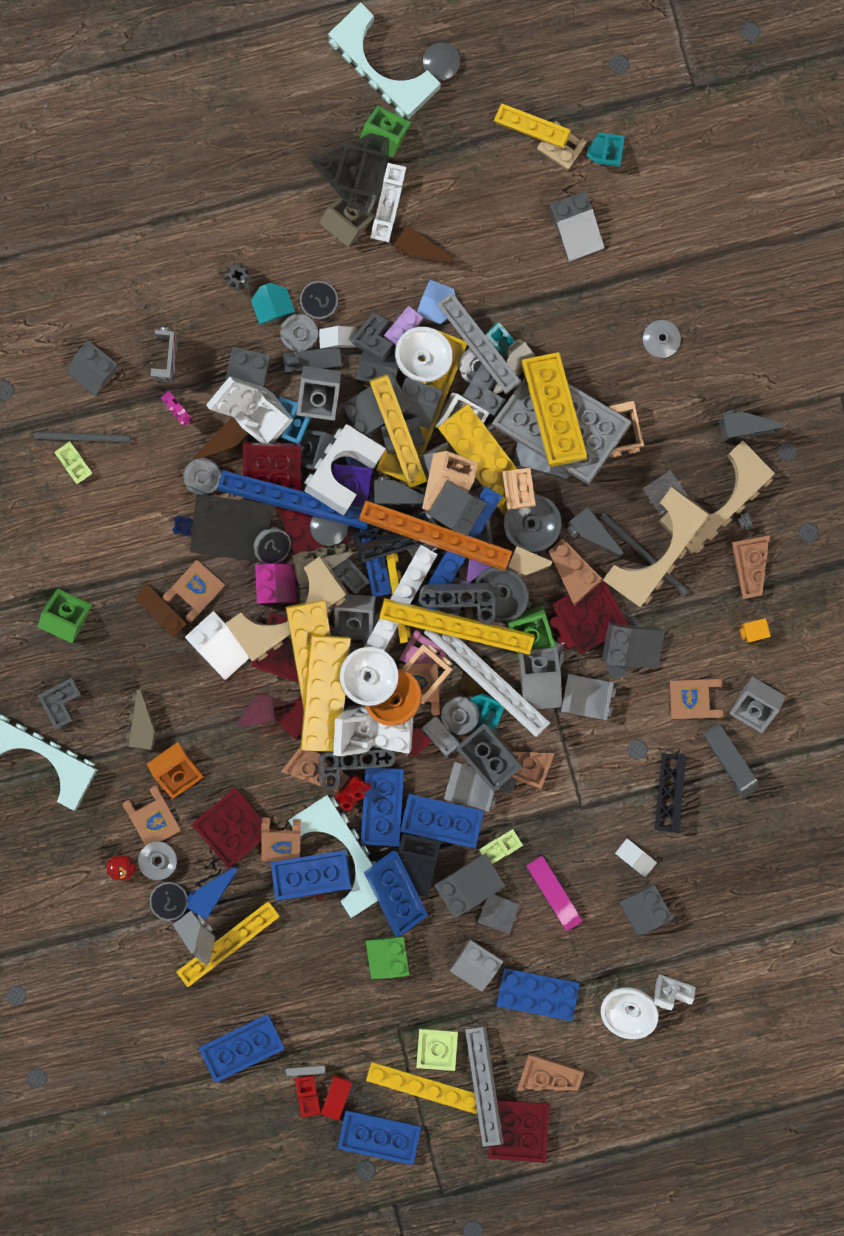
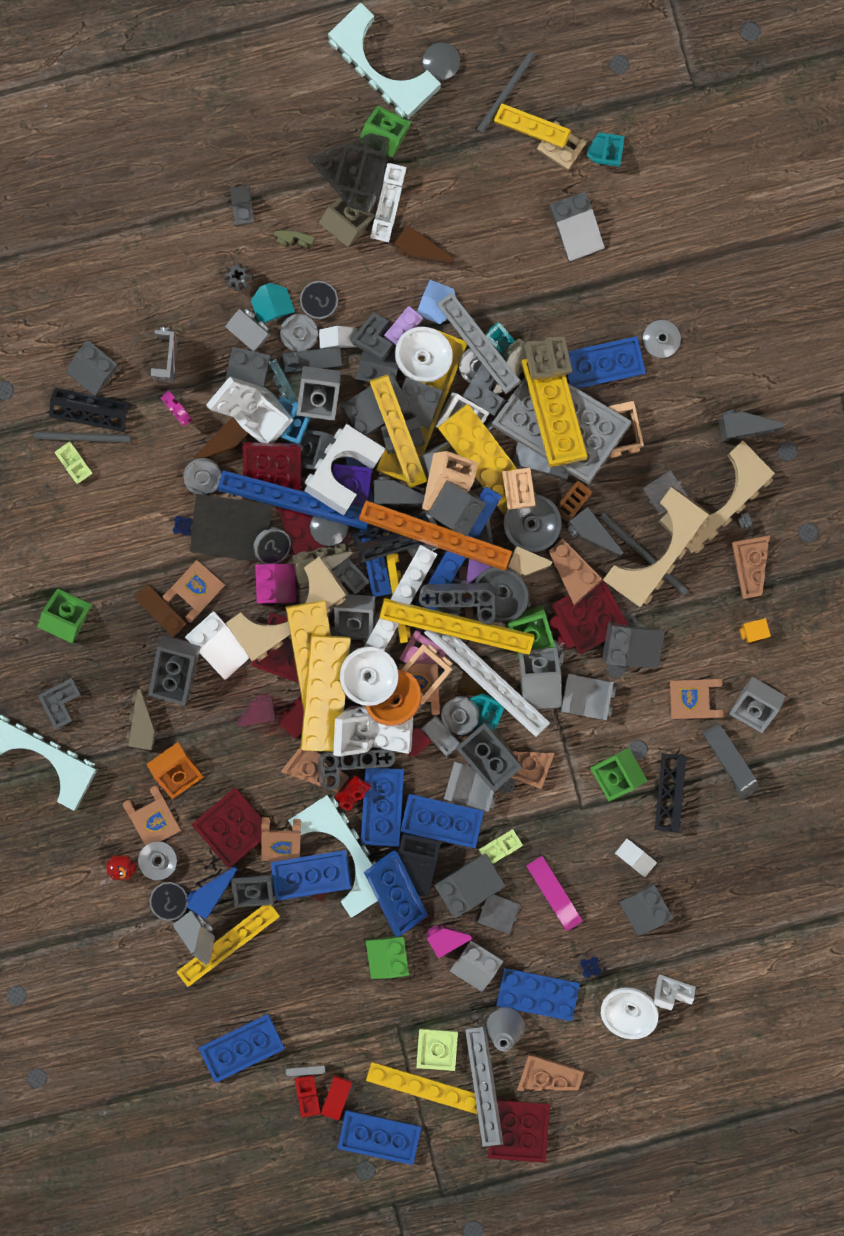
(88, 405): none -> black fence
(174, 670): none -> dark grey brick
(242, 205): none -> flat silver slope
(248, 329): none -> light grey brick
(253, 890): none -> dark grey slope
(280, 380): none -> clear light blue plate
(288, 237): none -> olive slope
(446, 938): none -> dark pink slope
(505, 93): none -> dark grey piece
(505, 1028): none -> light grey cone
(548, 358): none -> dark tan slope
(584, 489): none -> dark orange slope
(595, 968): none -> clear blue plate
(605, 363): none -> blue plate
(618, 774): none -> bright green slope

